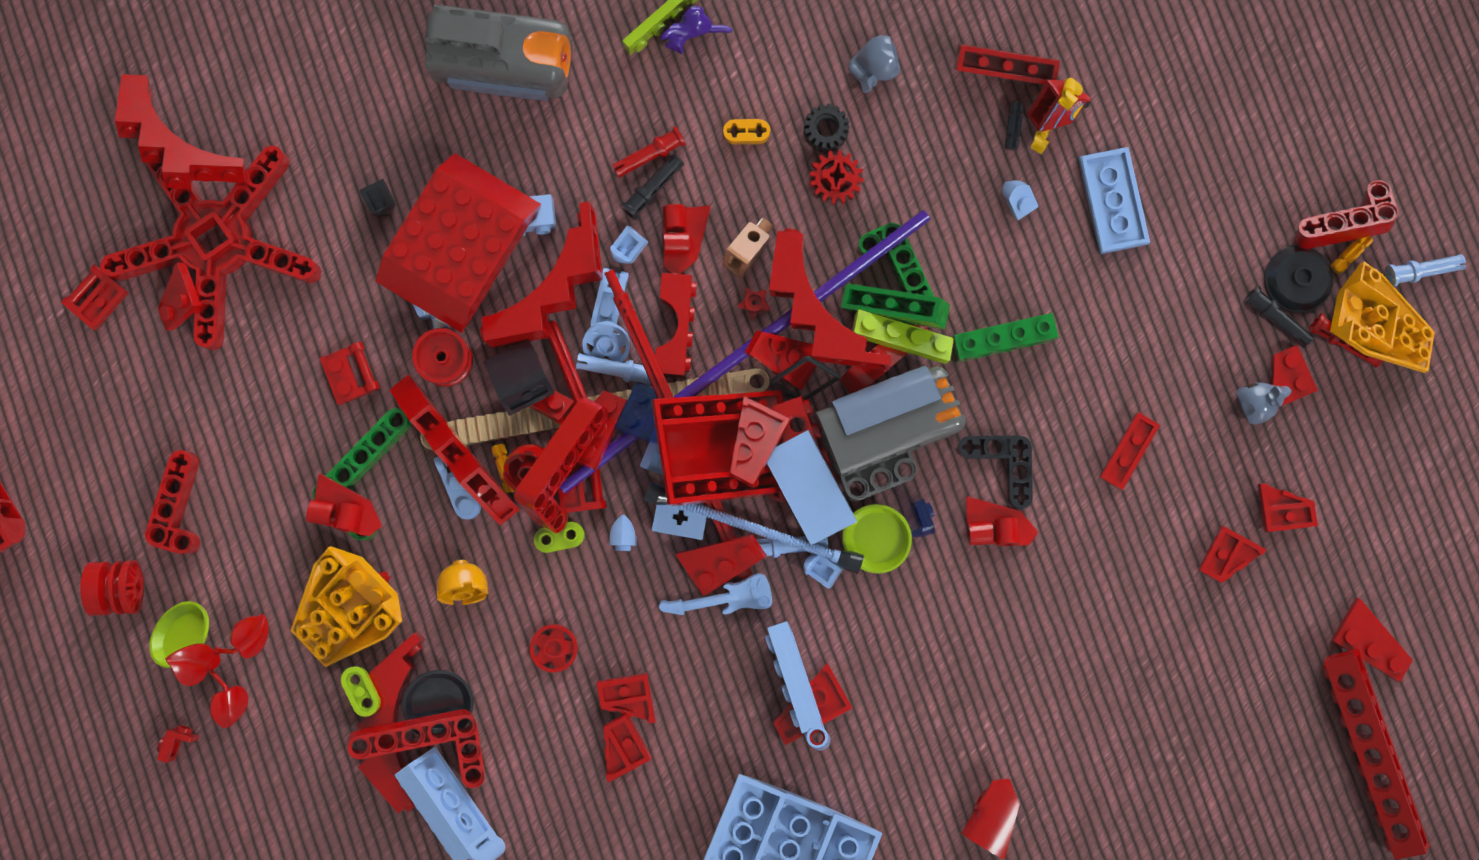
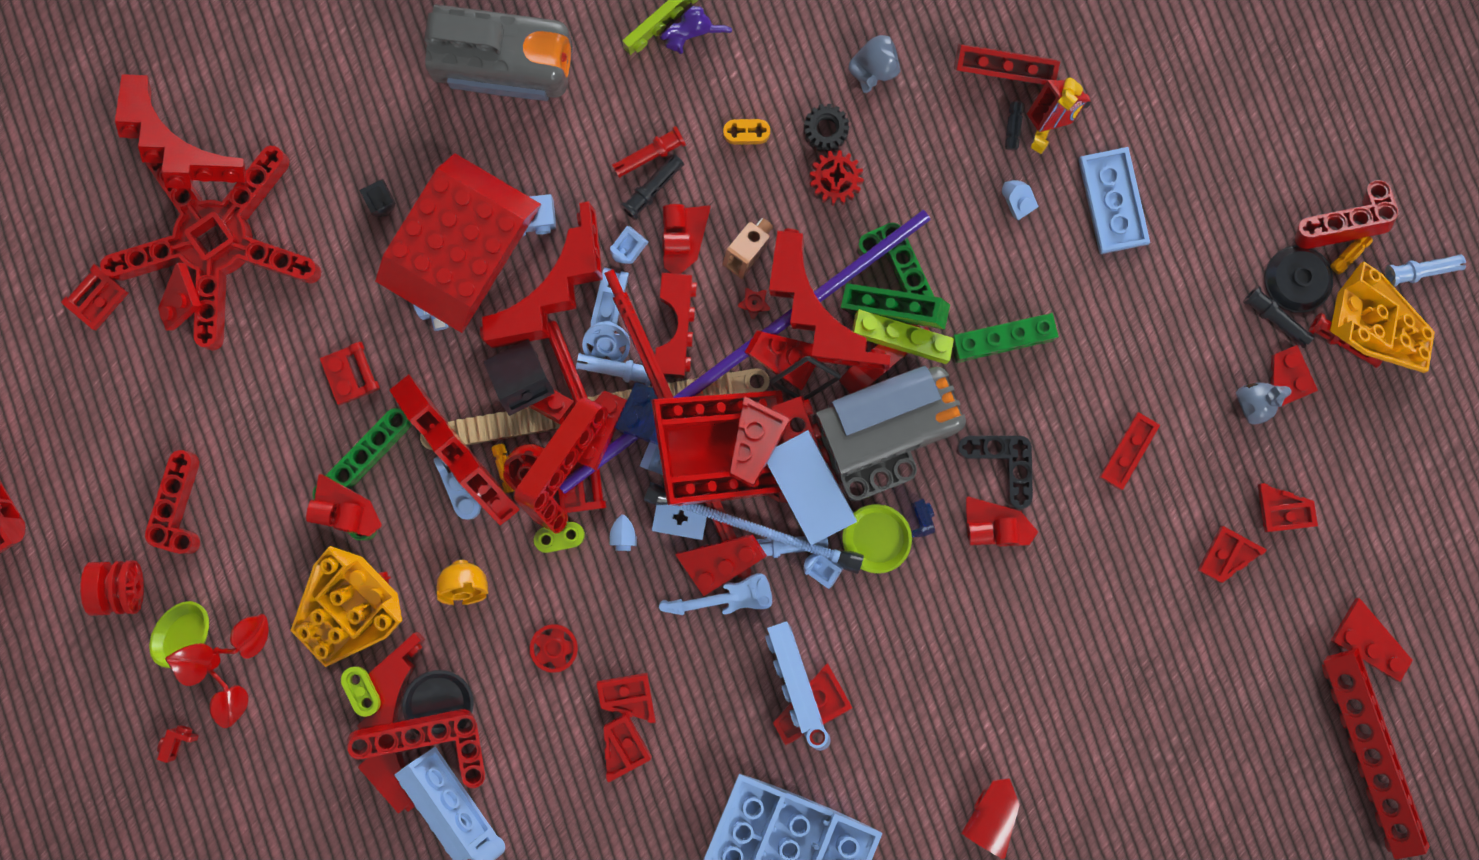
(437, 344): red wheel -> none

